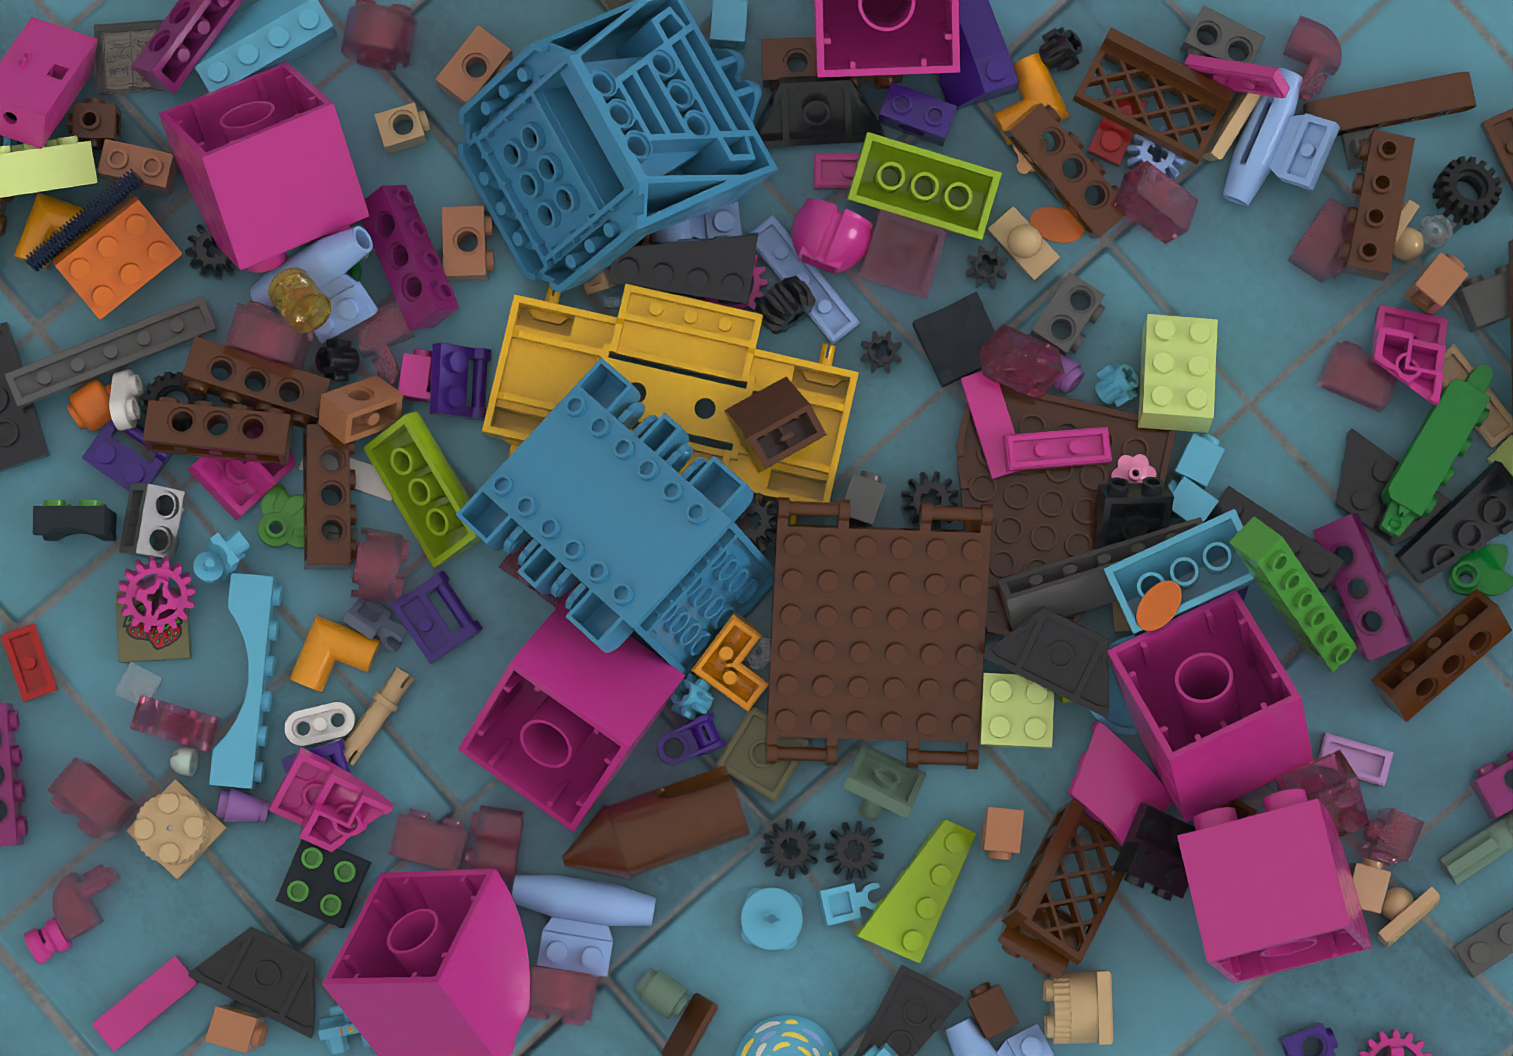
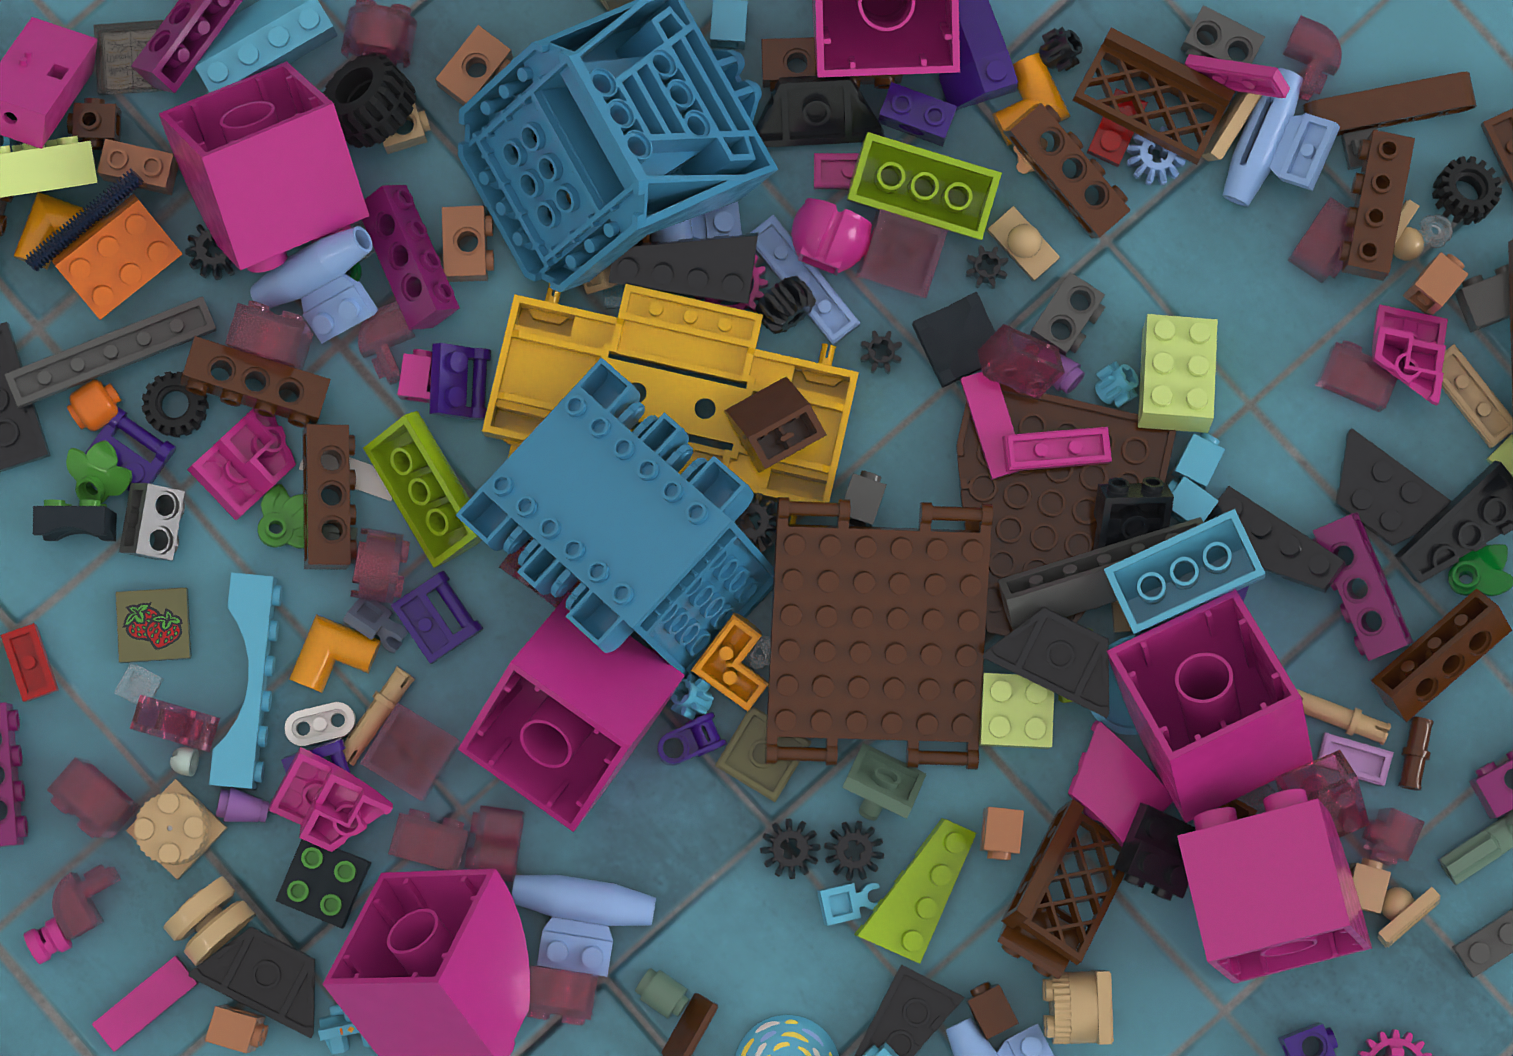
(100, 469): none -> bright green plate
(125, 399): white plate -> none
(168, 599): dark pink gear -> none
(205, 916): none -> tan wheel
(220, 557): medium azure hips -> none
(270, 447): reddish brown brick -> none
(299, 300): clear yellow wheel -> none
(337, 360): black gear -> none
(360, 409): nougat brick -> none
(370, 99): none -> black tyre
(410, 752): none -> clear pink brick
(660, 827): reddish brown piece -> none
(771, 918): medium azure piece -> none
(923, 490): black gear -> none
(1056, 224): orange sticker -> none
(1128, 464): bright pink plant -> none
(1156, 202): clear pink brick -> none
(1159, 605): orange sticker -> none
(1293, 594): bright green brick -> none
(1350, 720): none -> tan pin
(1416, 753): none -> reddish brown pin
(1434, 449): green hinge -> none

